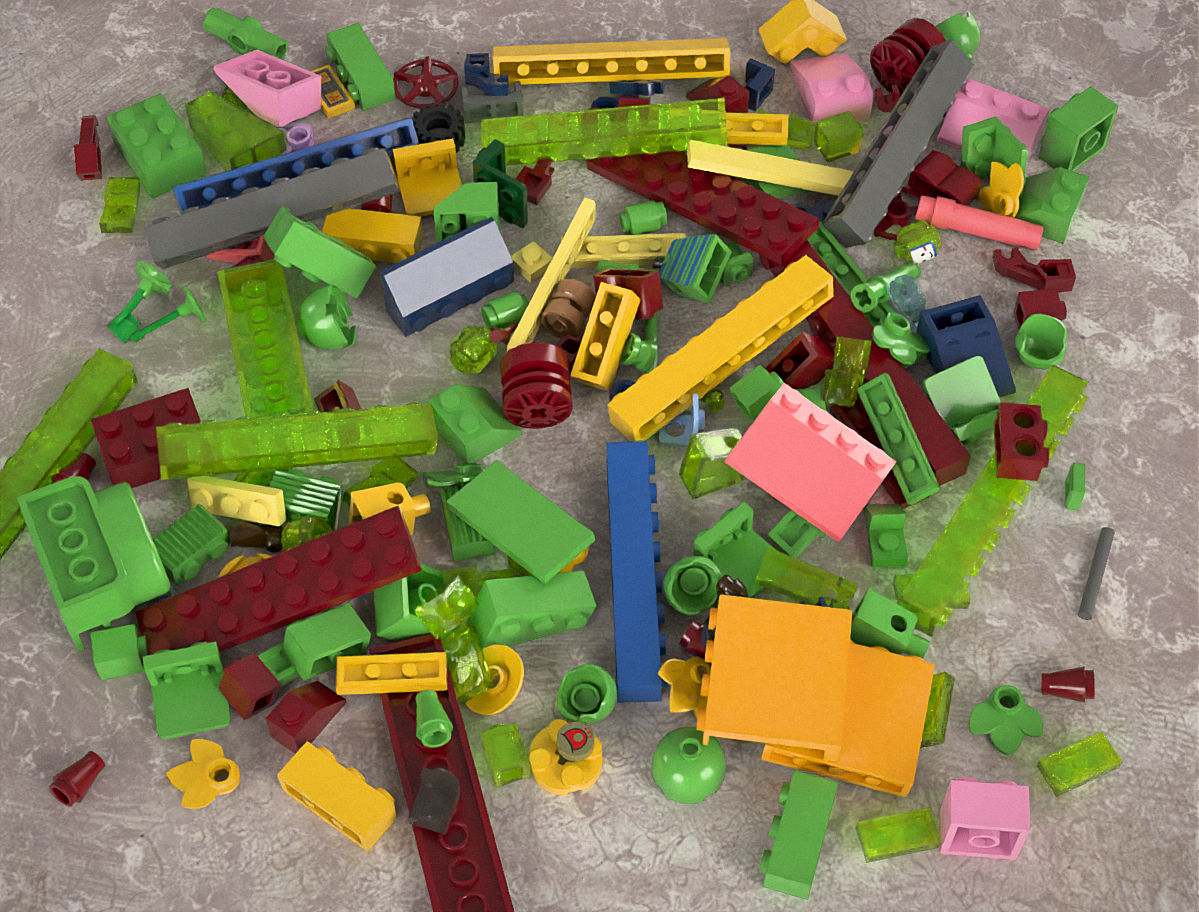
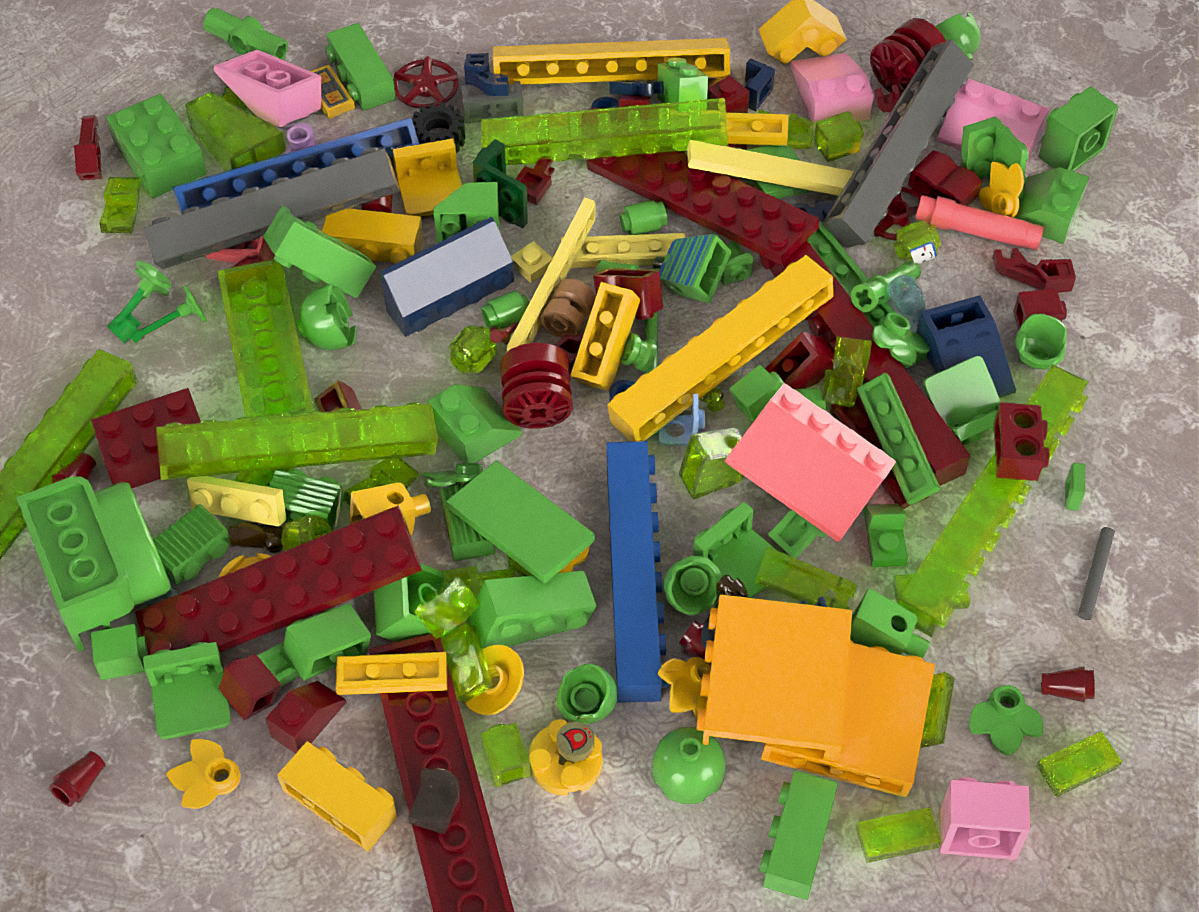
(432, 721): bright green cone -> none
(681, 81): none -> bright green brick

